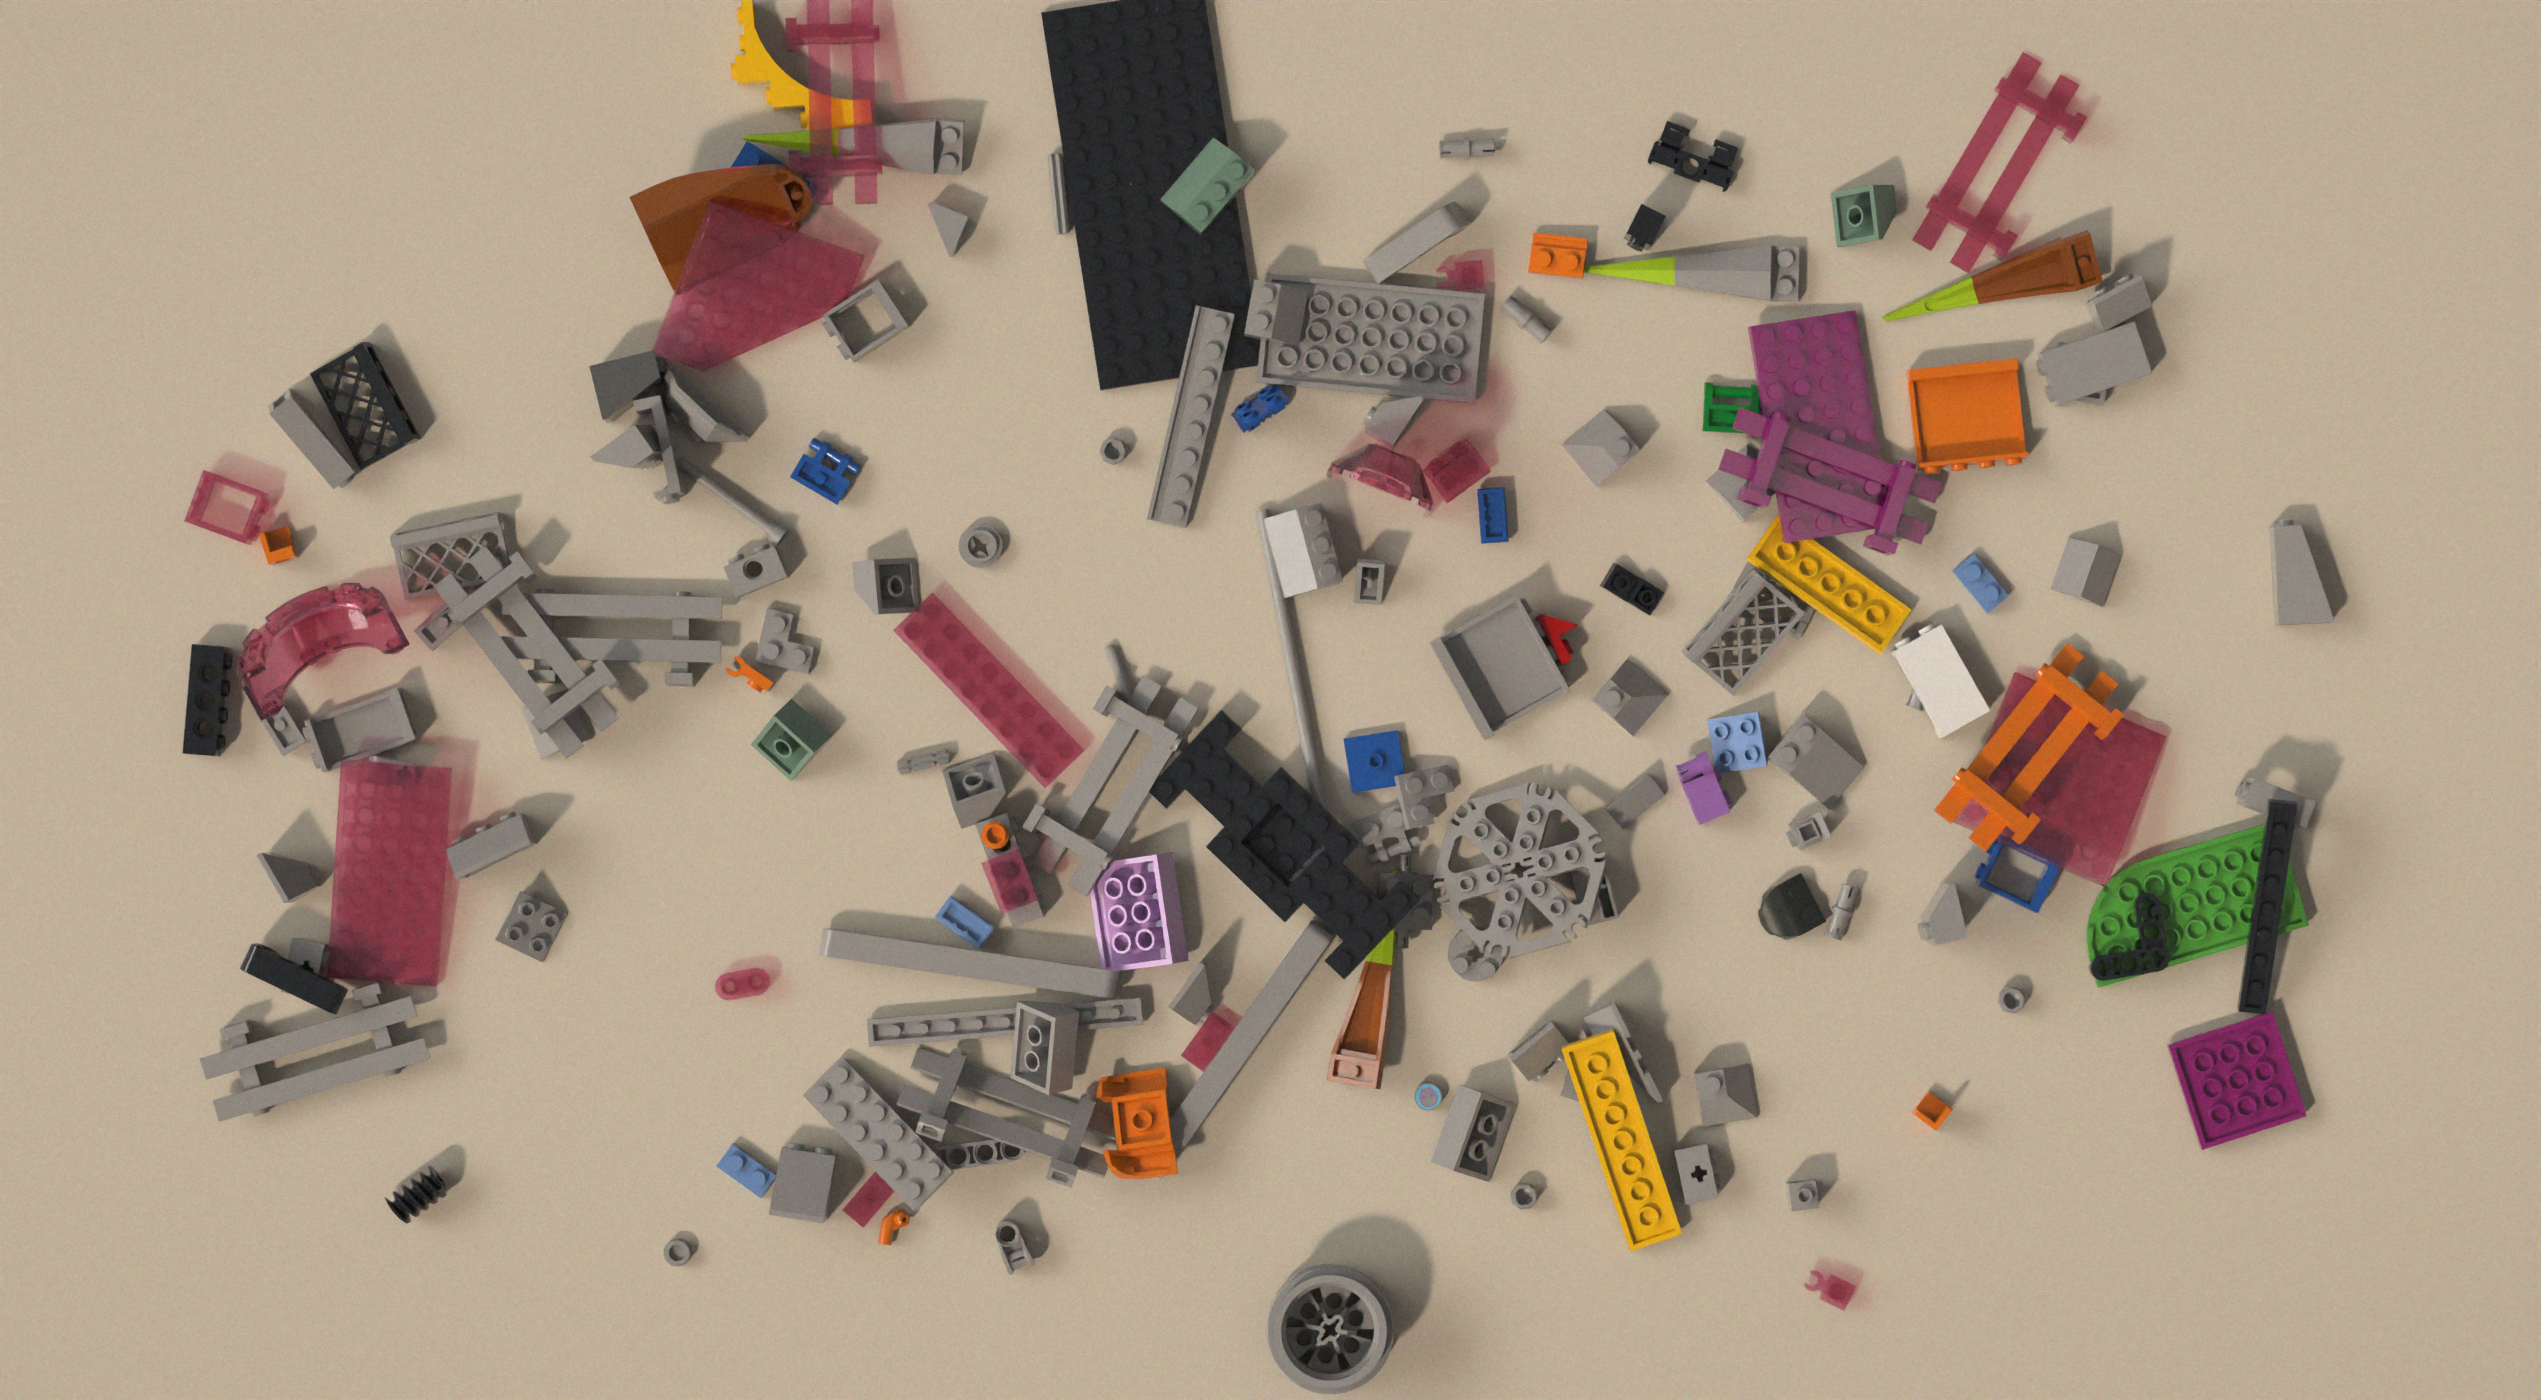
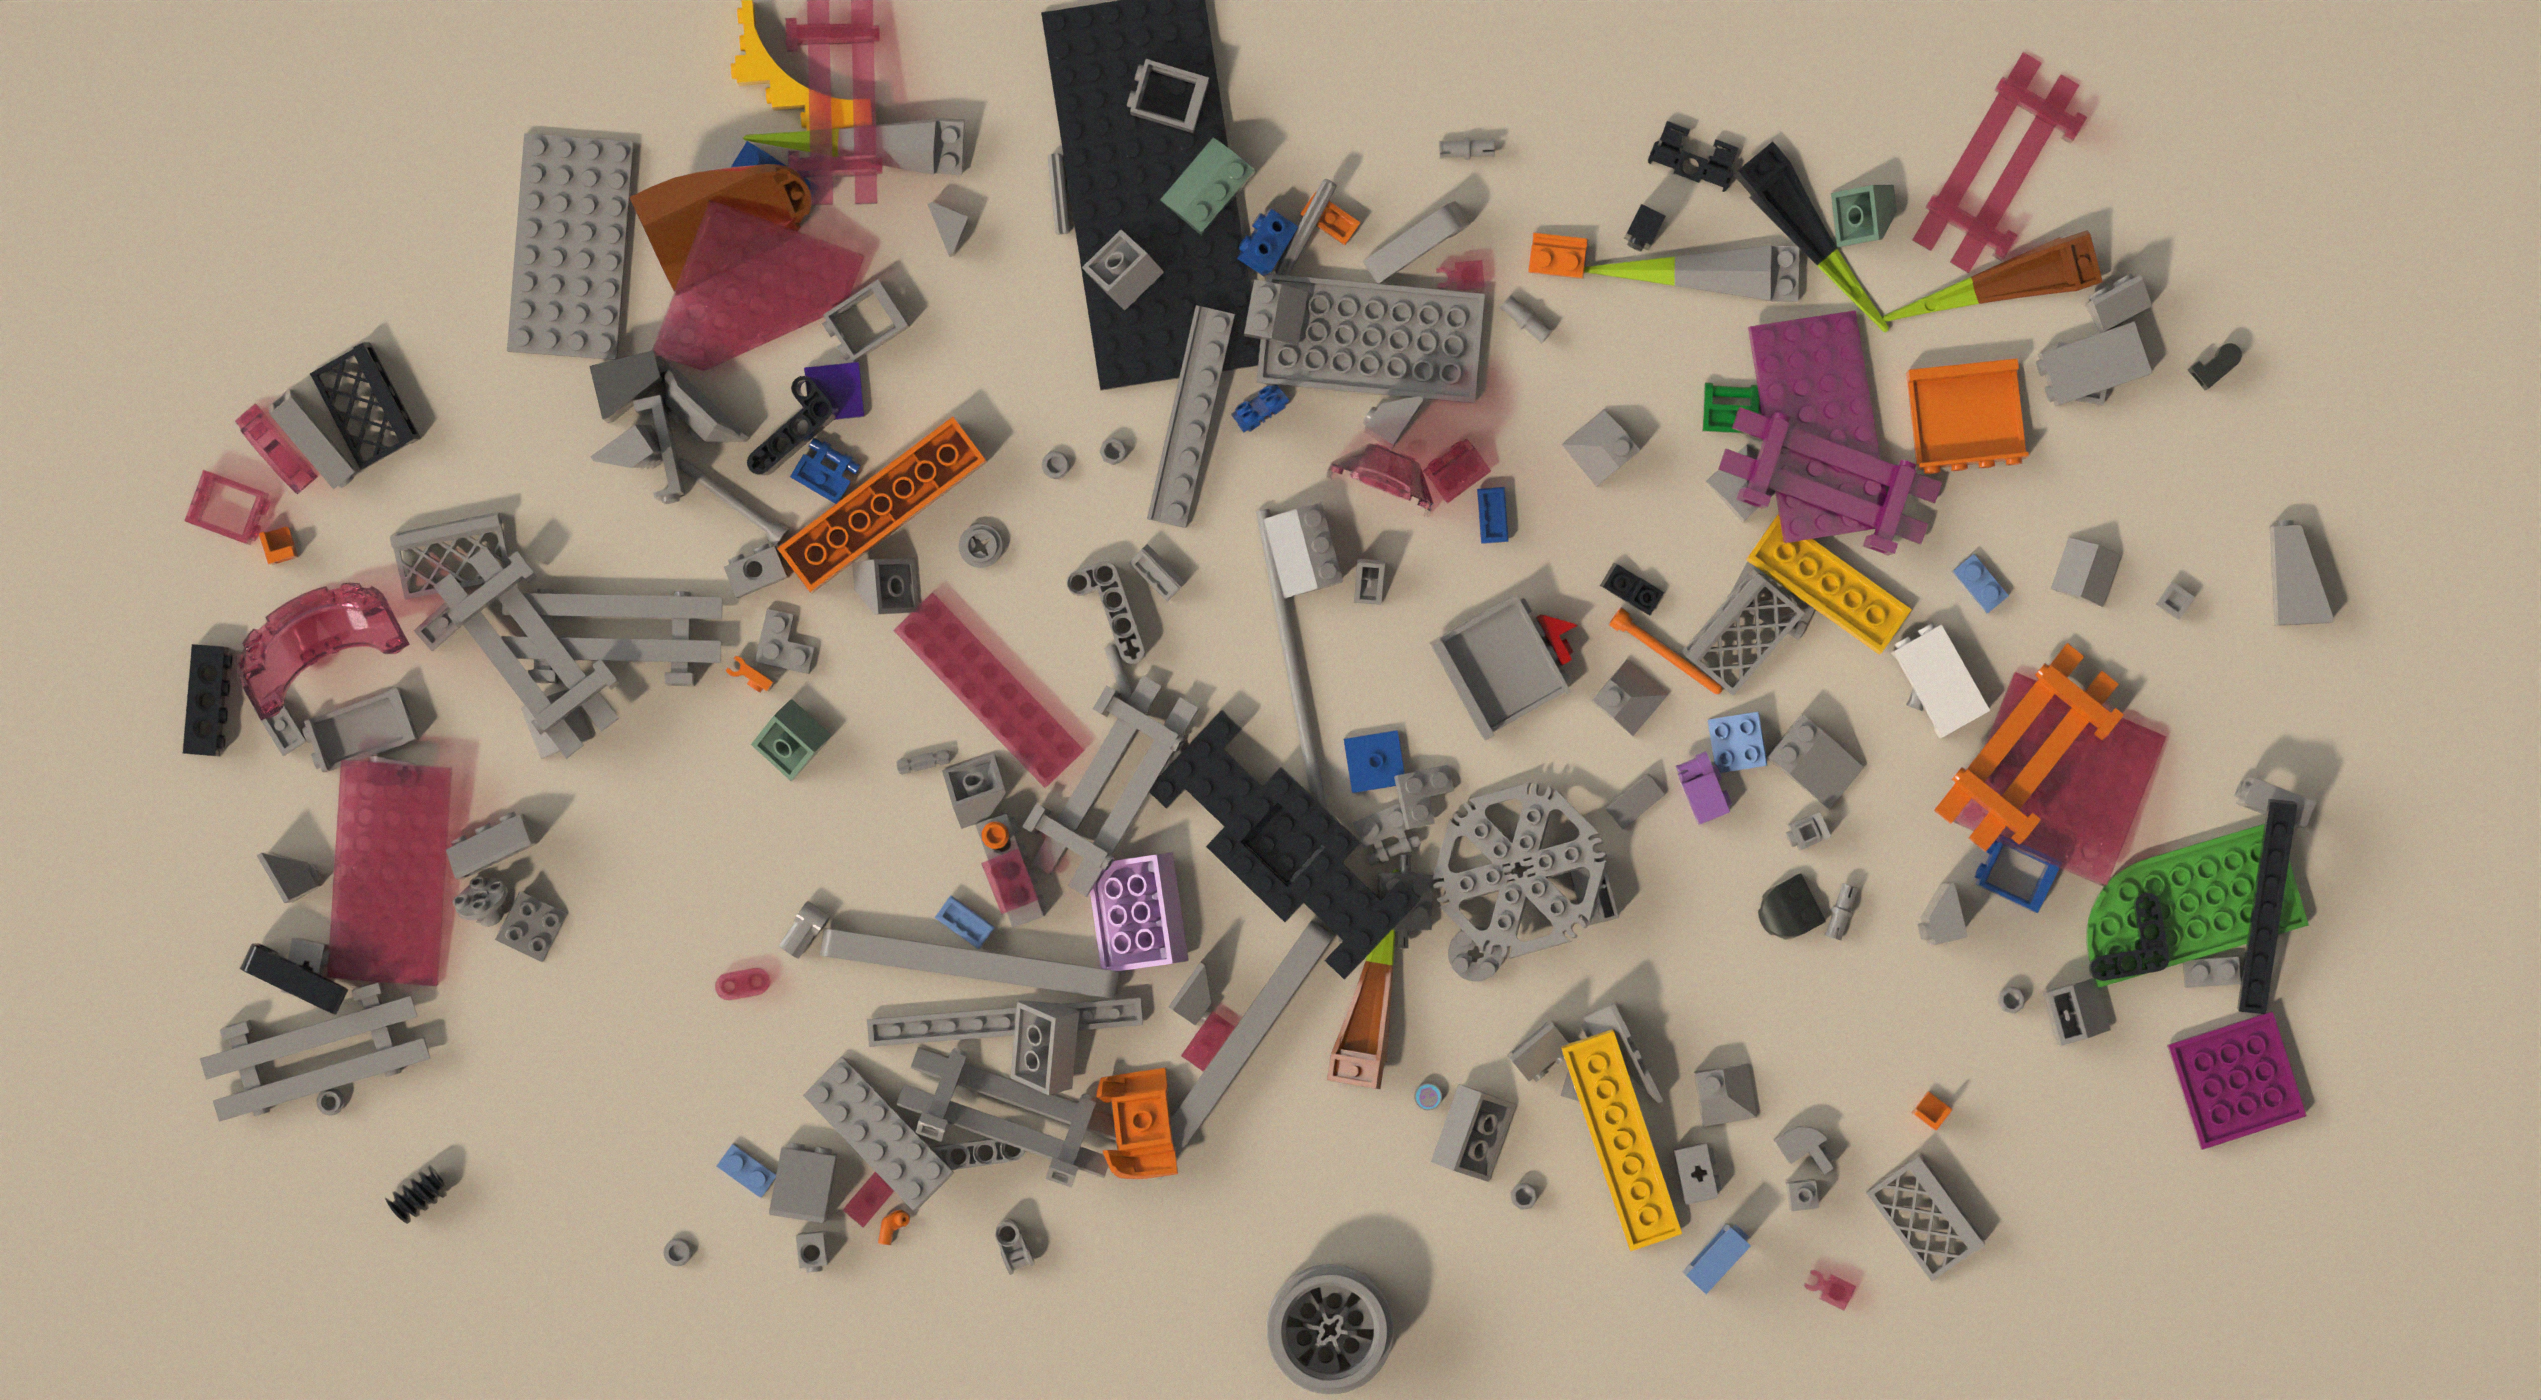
(275, 449): none -> clear pink arch
(322, 1105): none -> light grey plate
(482, 901): none -> light grey plate
(570, 246): none -> light grey plate
(790, 429): none -> black beam
(807, 925): none -> light grey piece
(812, 1238): none -> light grey brick
(843, 385): none -> dark purple tile
(882, 505): none -> orange brick
(1055, 465): none -> light grey tile
(1112, 614): none -> light grey beam
(1123, 269): none -> light grey slope
(1157, 572): none -> light grey plate
(1196, 102): none -> light grey window
(1266, 242): none -> blue brick
(1306, 227): none -> light grey axle
(1335, 222): none -> orange plate
(1623, 622): none -> orange piece
(1717, 1257): none -> medium blue window
(1781, 196): none -> black plate
(1804, 1140): none -> light grey brick
(1944, 1201): none -> light grey fence
(2076, 1011): none -> light grey slope
(2175, 600): none -> light grey plate
(2212, 972): none -> light grey plate
(2225, 360): none -> pearl dark grey leg

